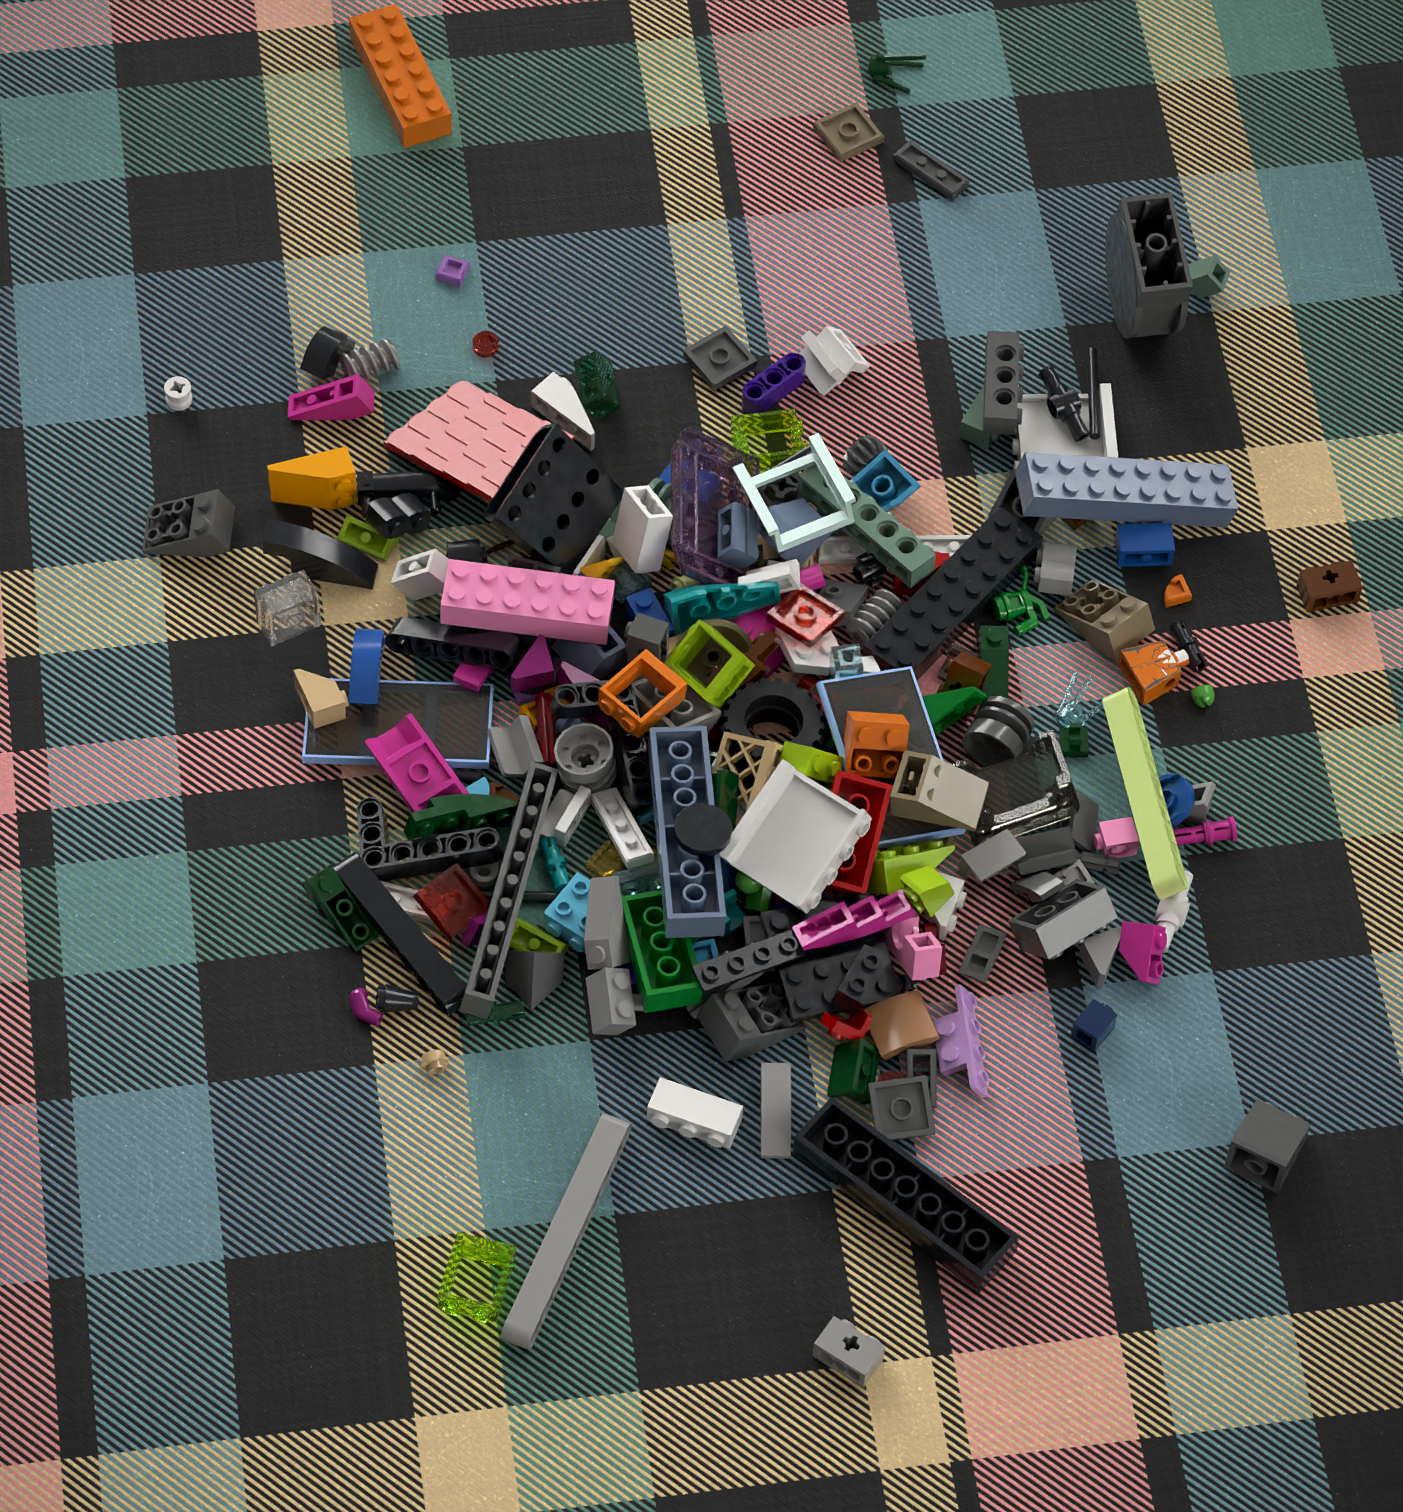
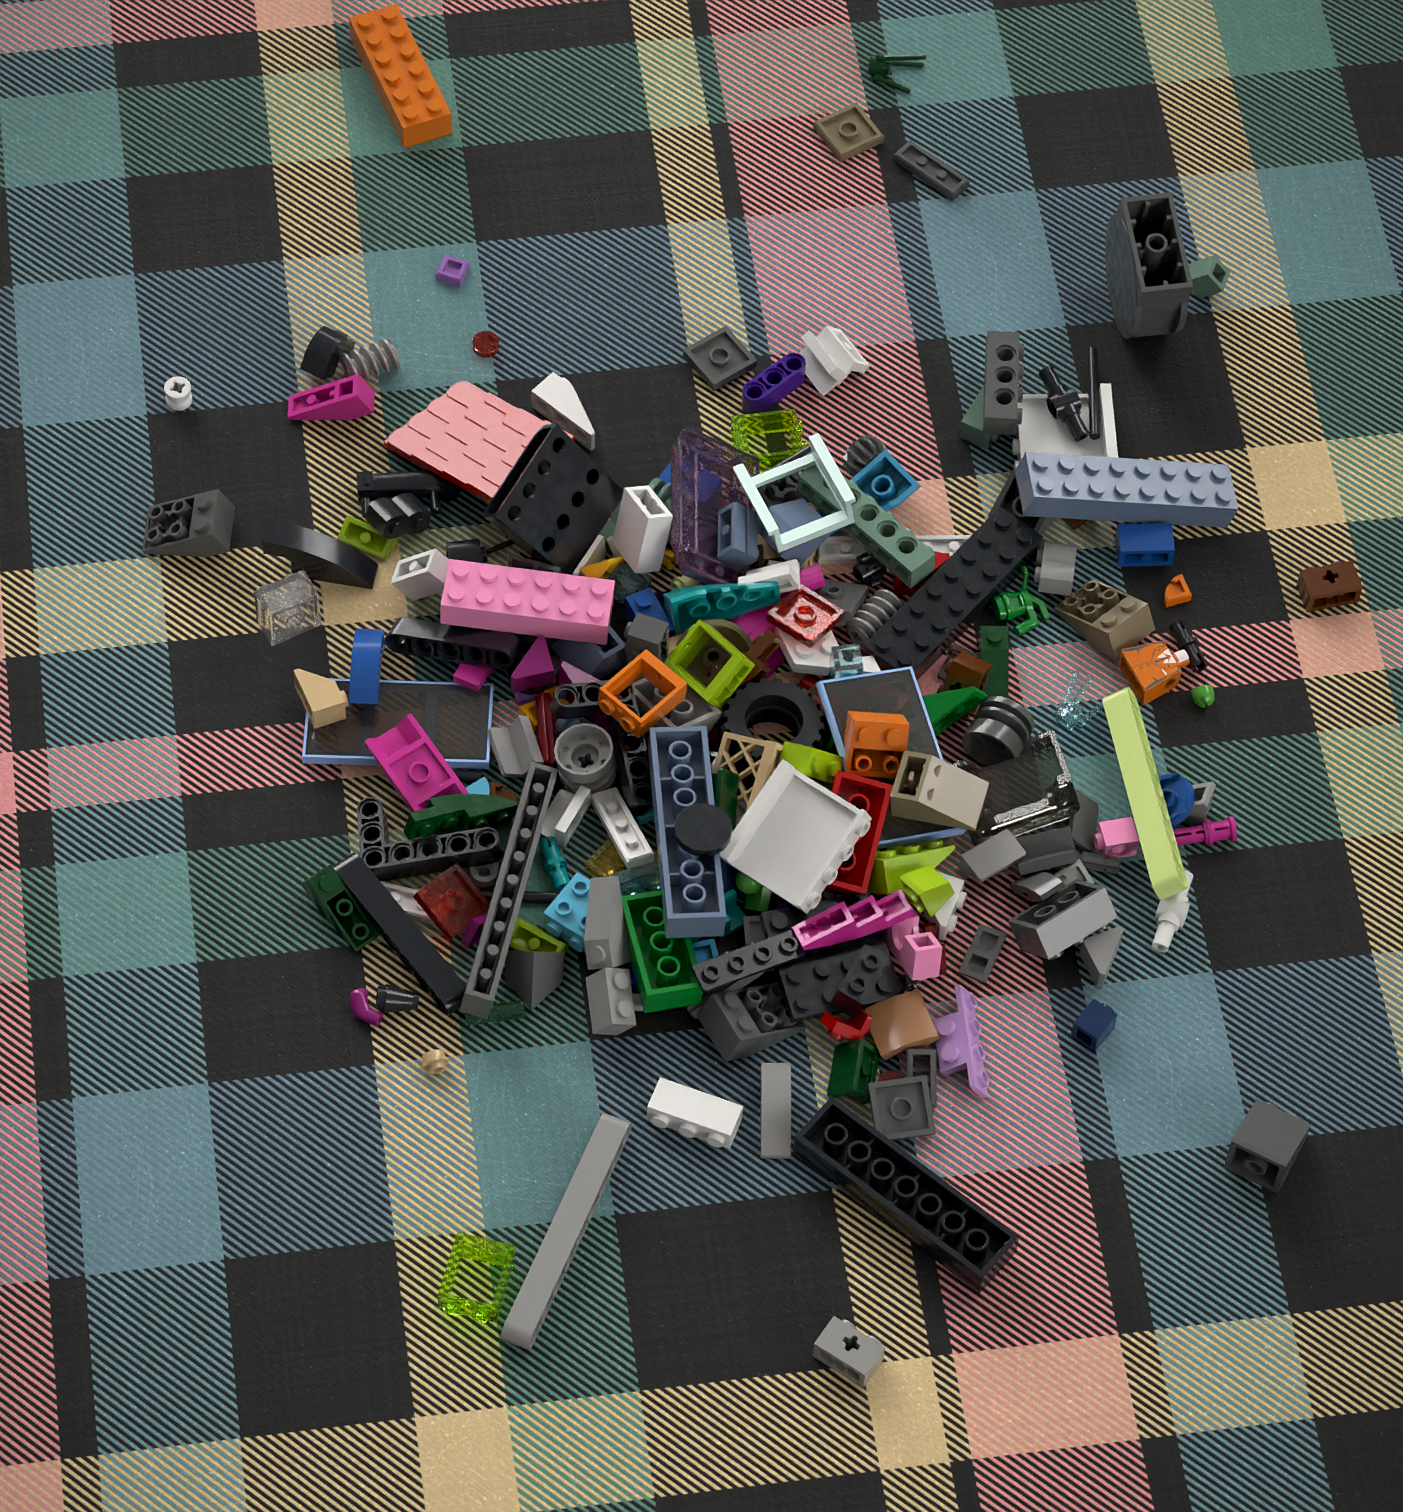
(315, 480): light orange slope -> none
(597, 384): clear green brick -> none
(1074, 741): dark green tile -> none
(1143, 949): dark pink slope -> none

